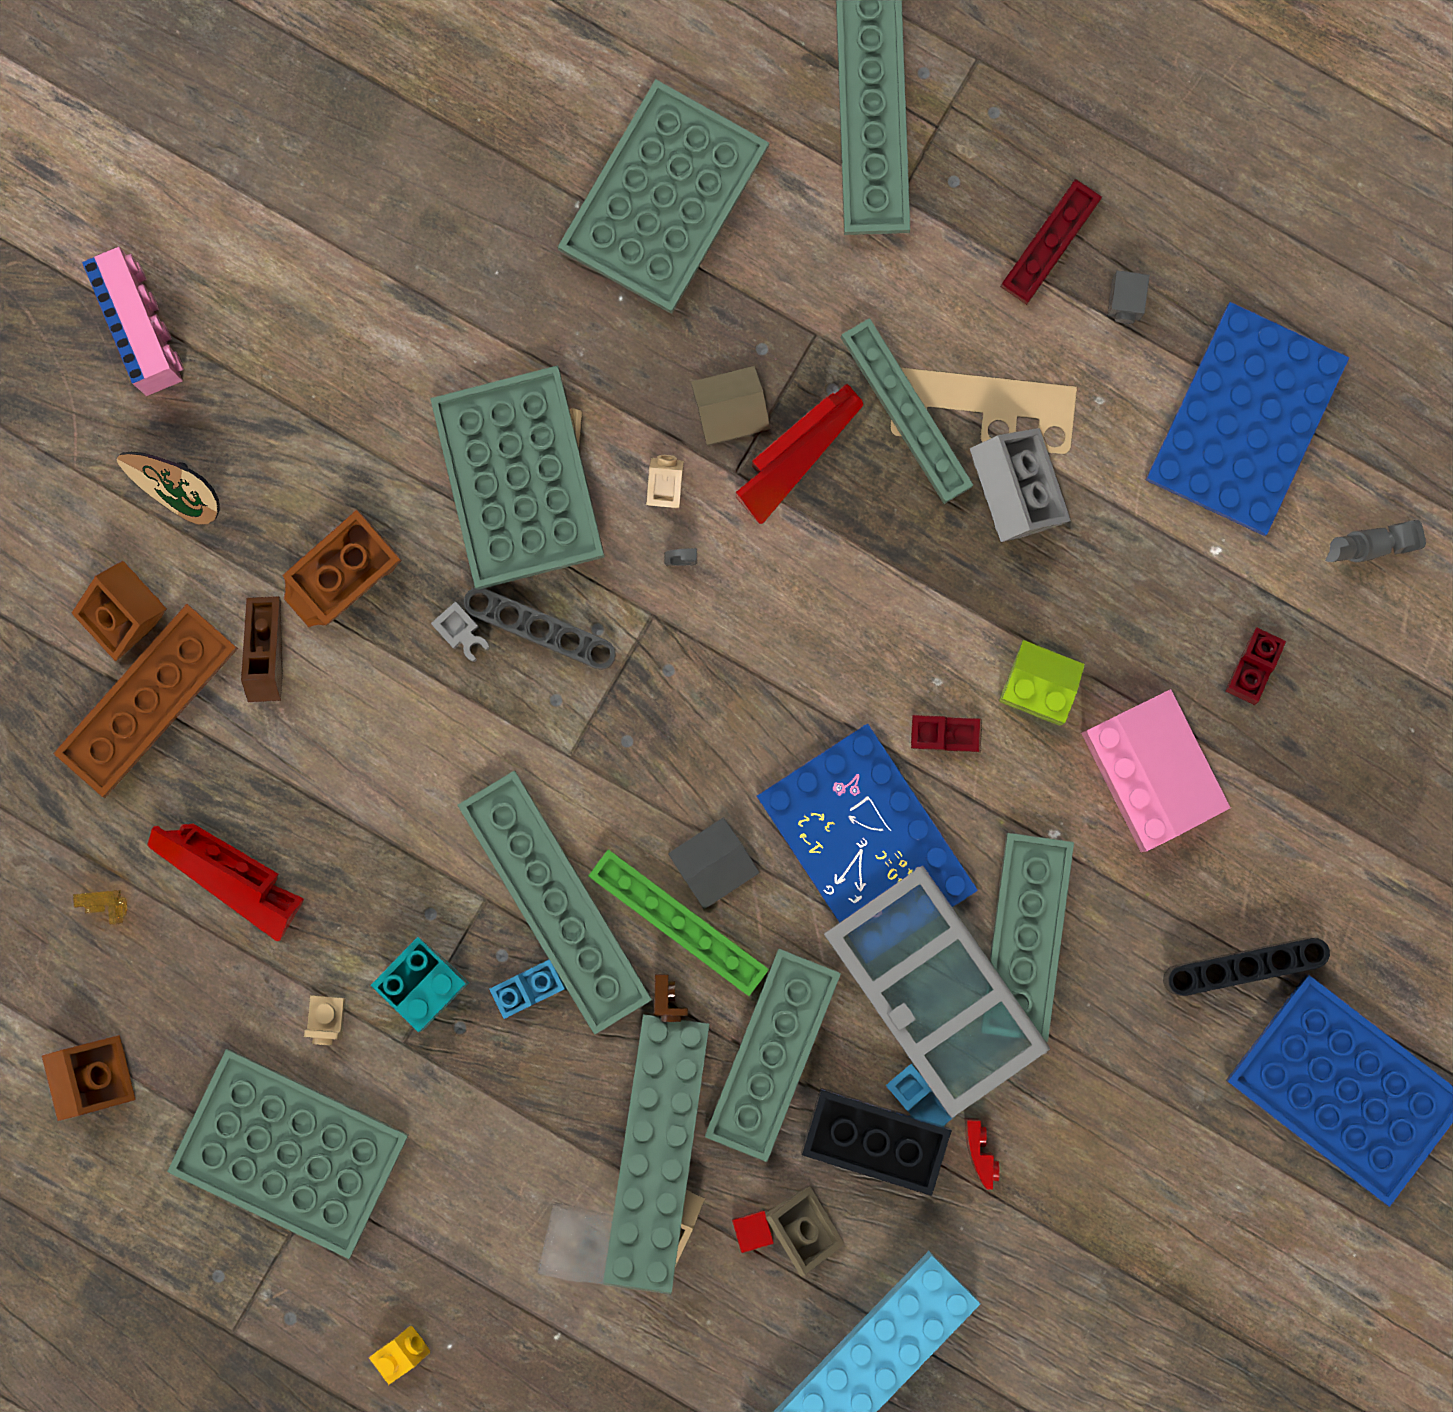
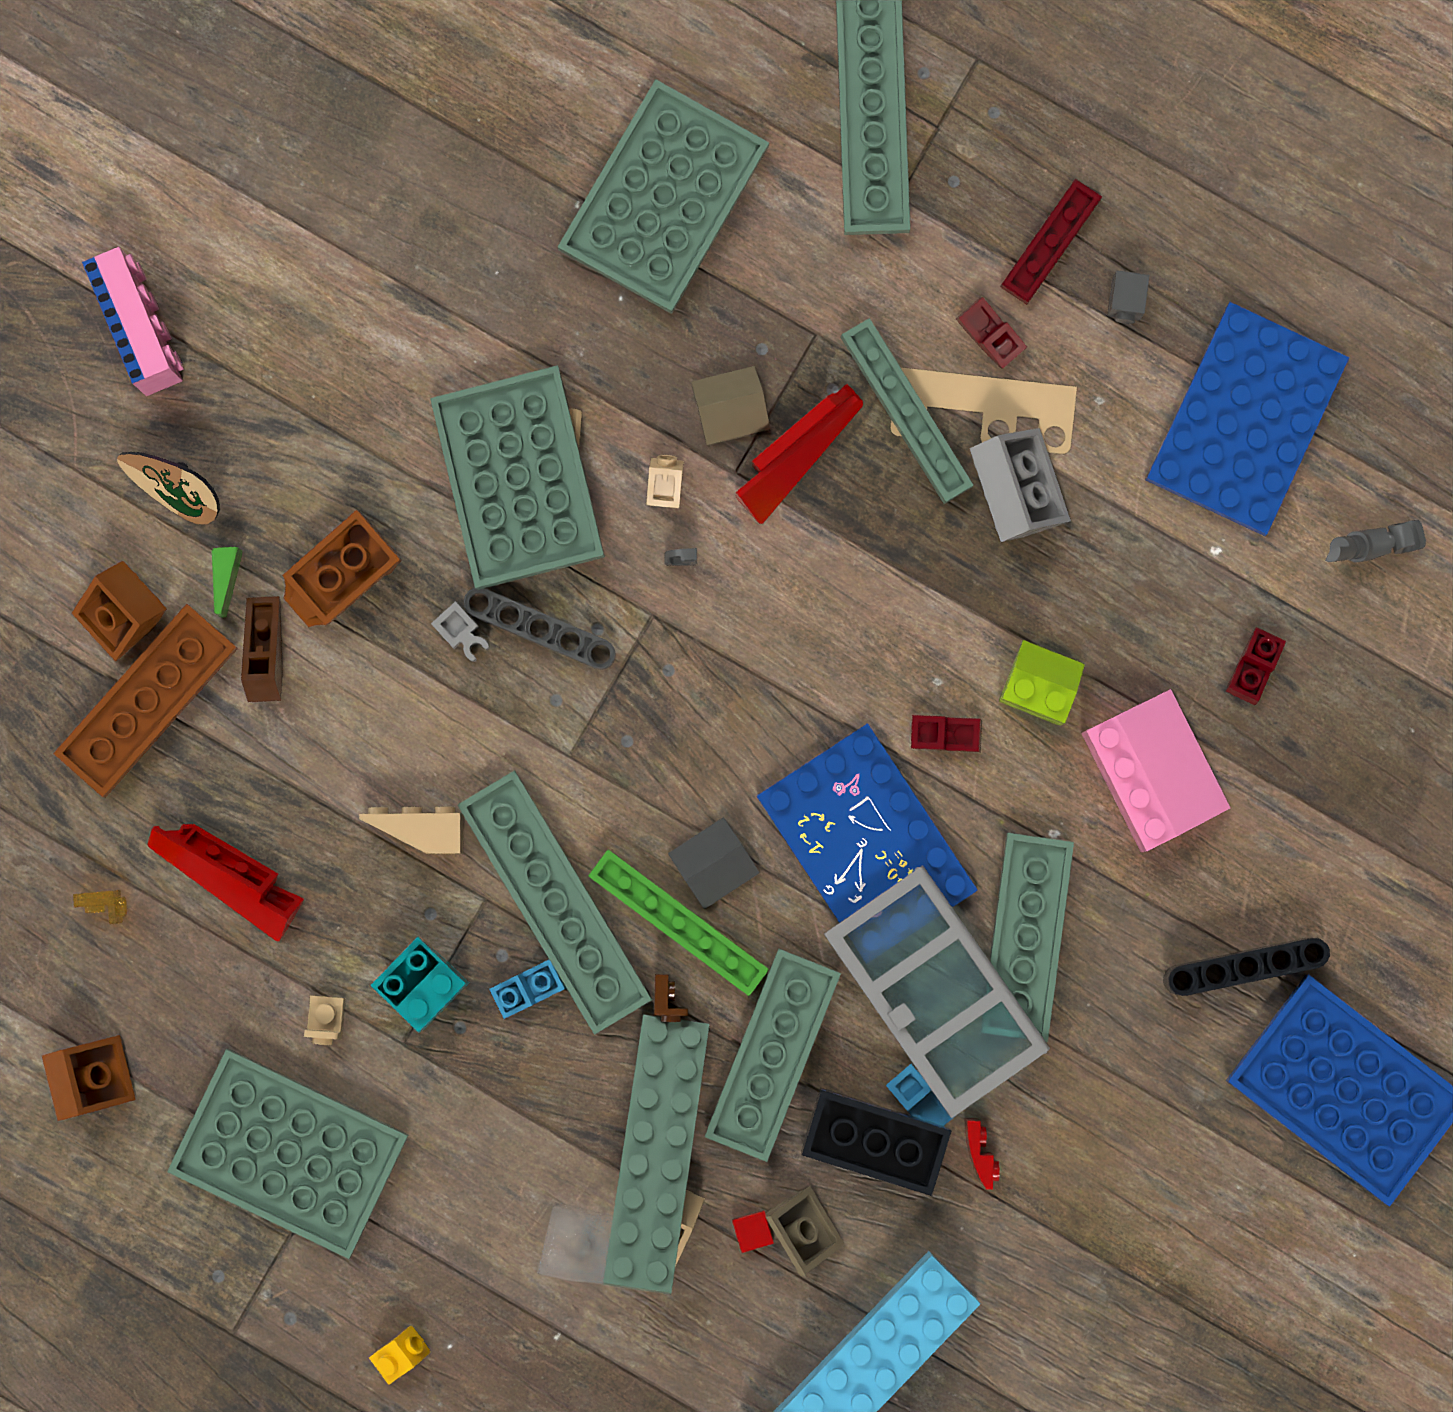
(225, 570): none -> bright green slope
(428, 832): none -> tan slope
(991, 333): none -> dark red slope

